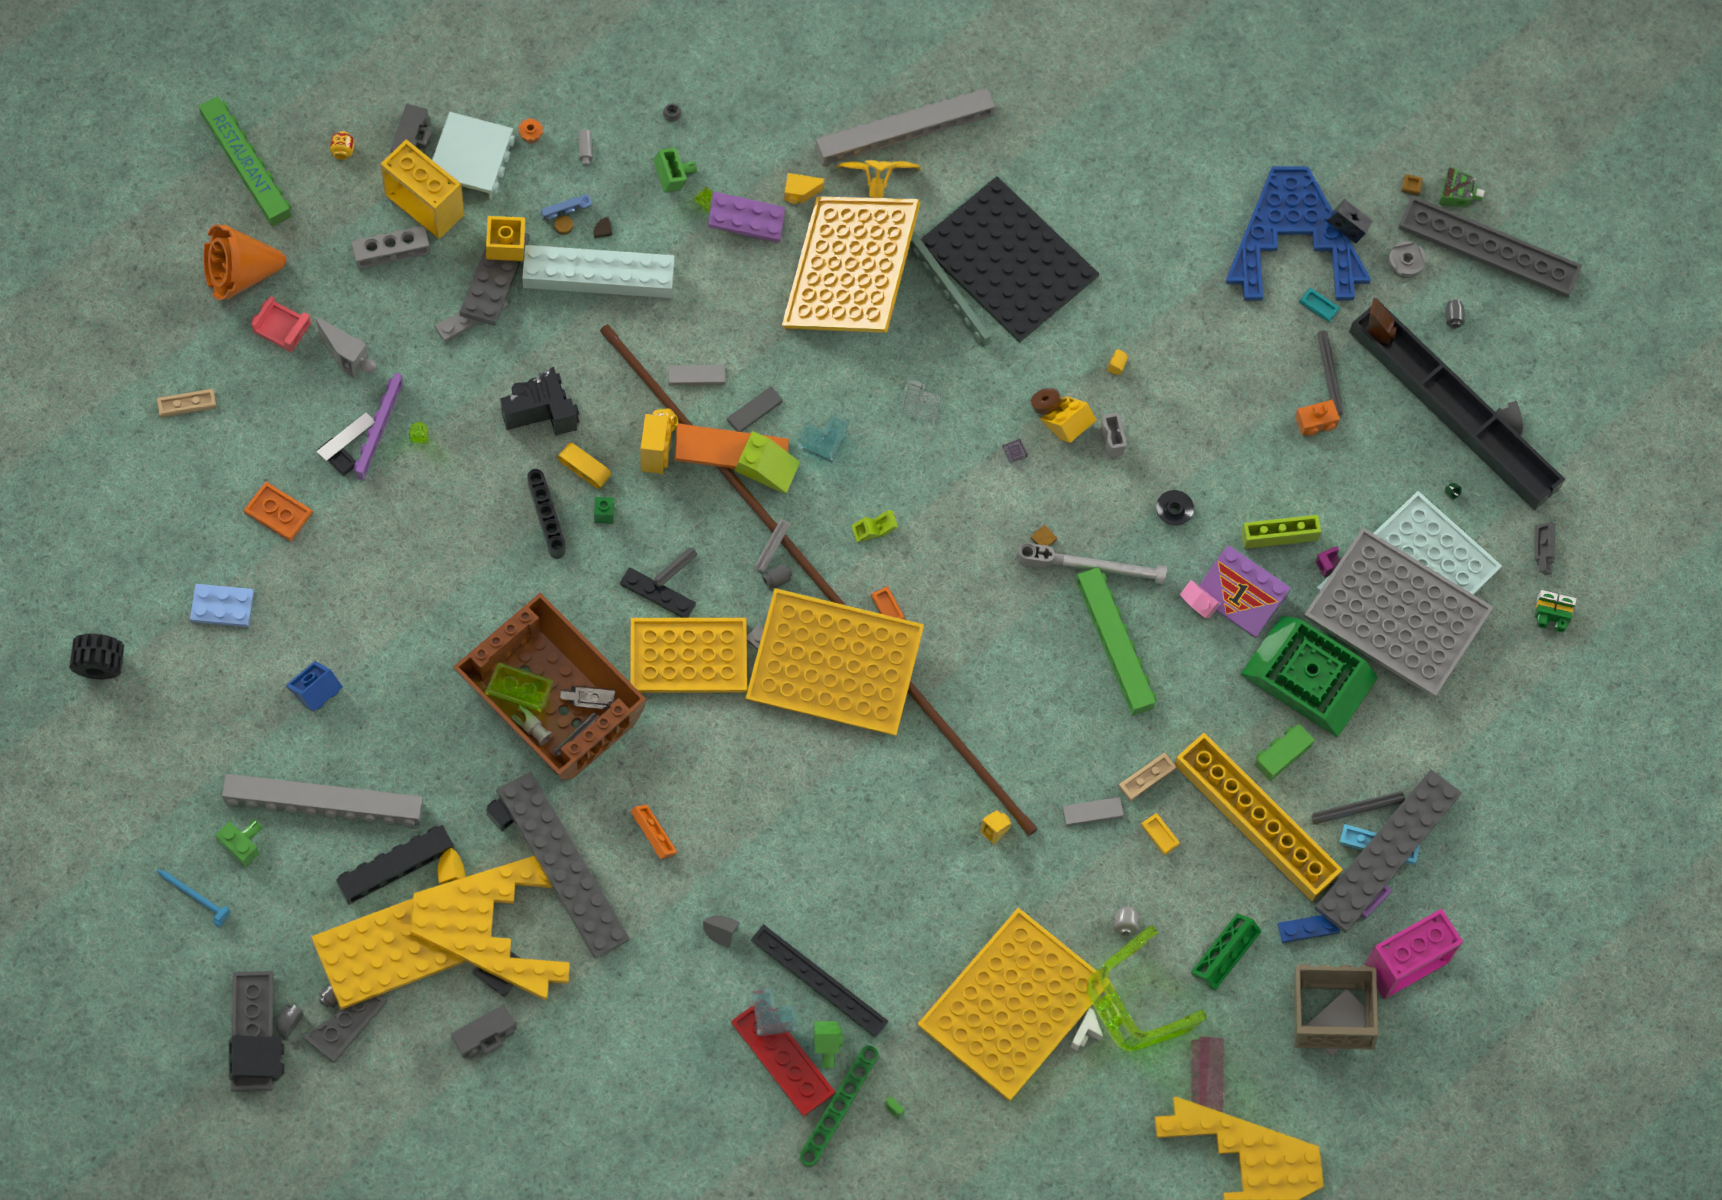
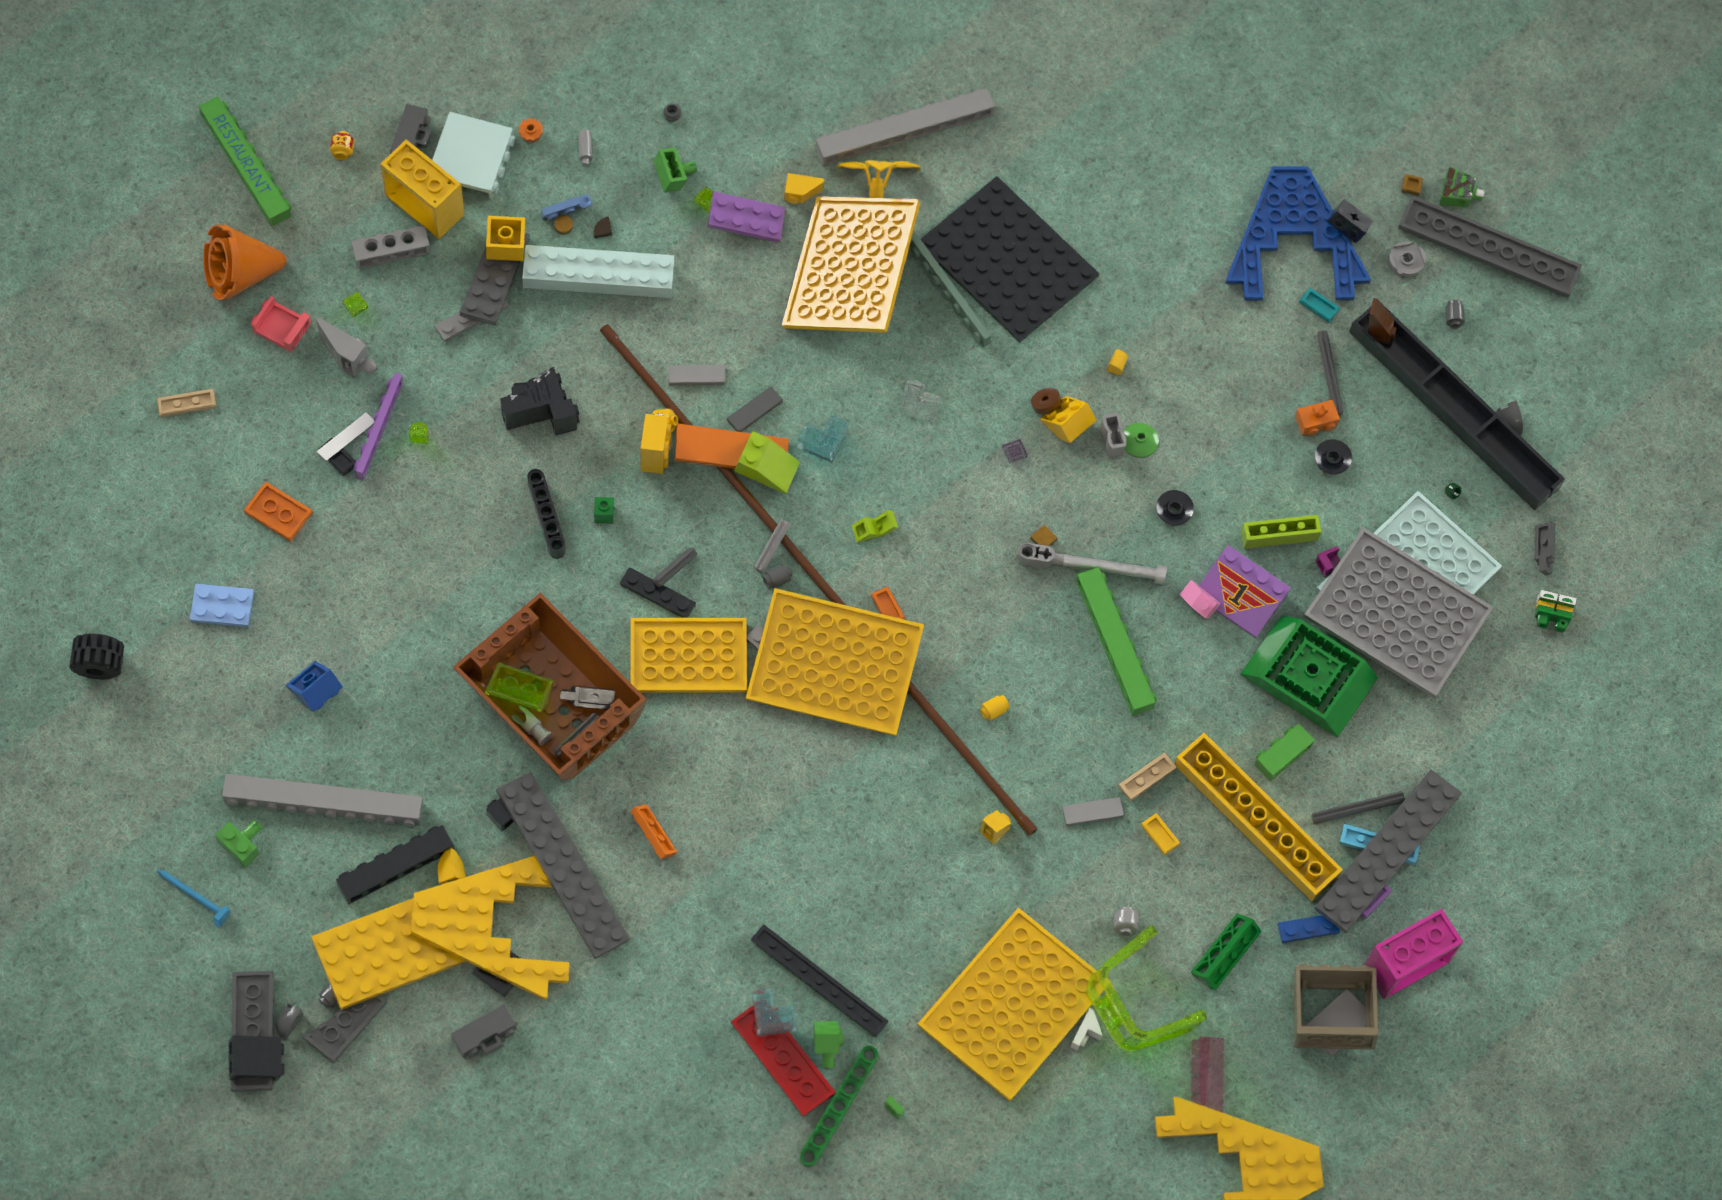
(355, 304): none -> clear neon green plate
(584, 465): yellow beam -> none
(720, 929): dark grey brick -> none
(994, 707): none -> yellow brick
(1138, 447): none -> bright green dish
(1334, 449): none -> black dish

